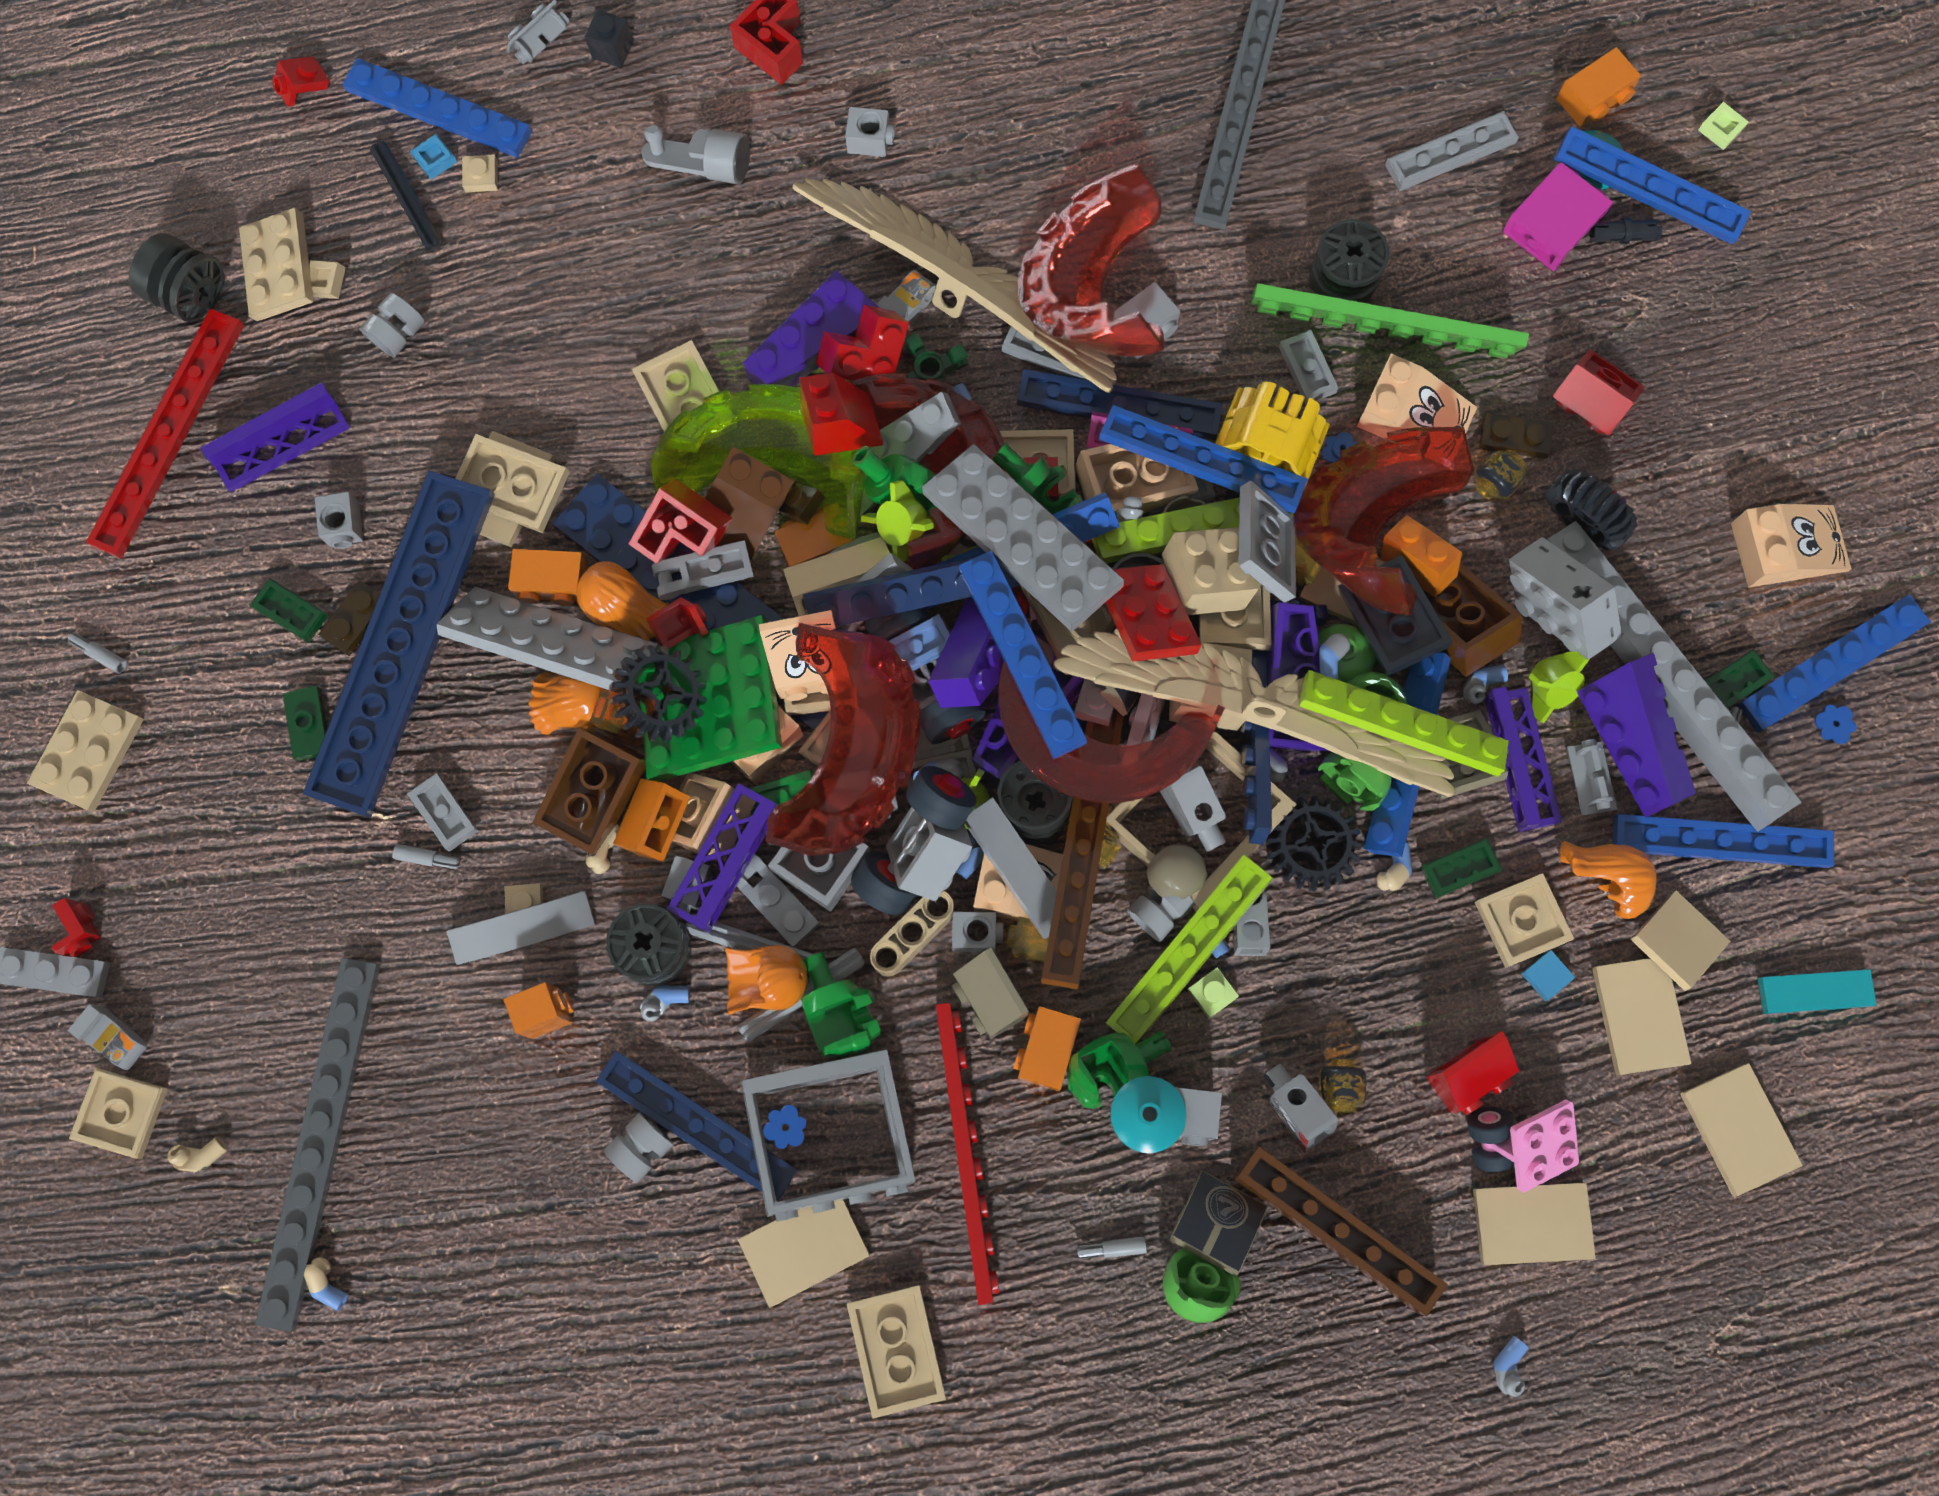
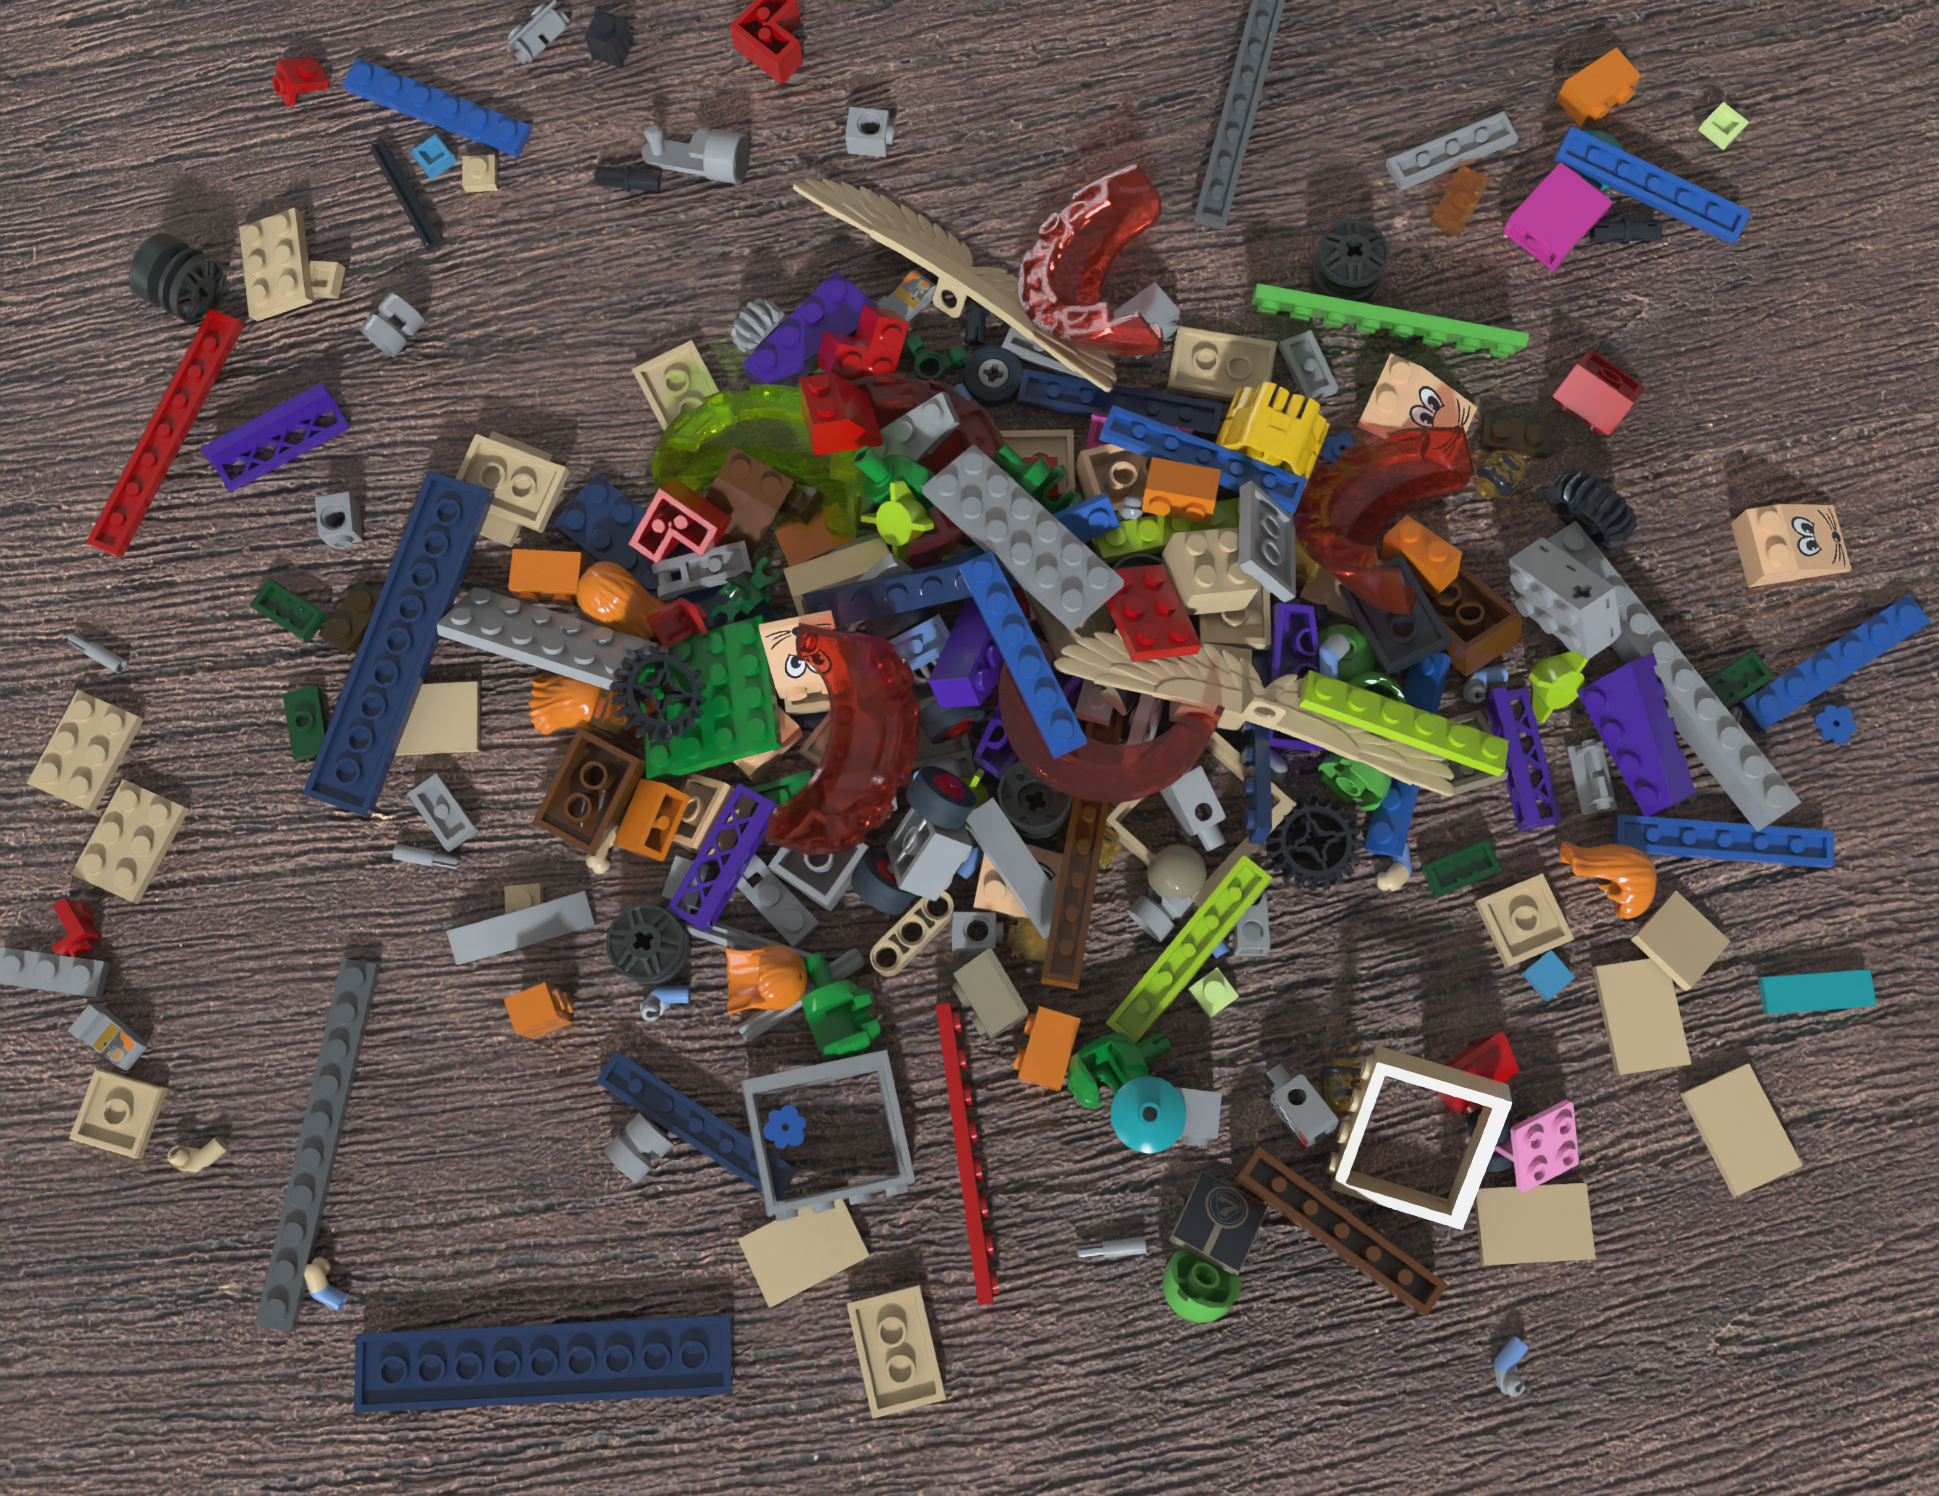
(130, 841): none -> tan plate
(443, 720): none -> tan tile
(543, 1363): none -> dark blue plate
(628, 178): none -> black axle
(747, 592): none -> dark green pin
(756, 324): none -> light grey gear
(975, 323): none -> black pin
(1003, 389): none -> black bush
(1181, 490): none -> orange brick
(1218, 363): none -> tan tile
(1438, 1077): none -> tan window
(1459, 201): none -> clear orange plate

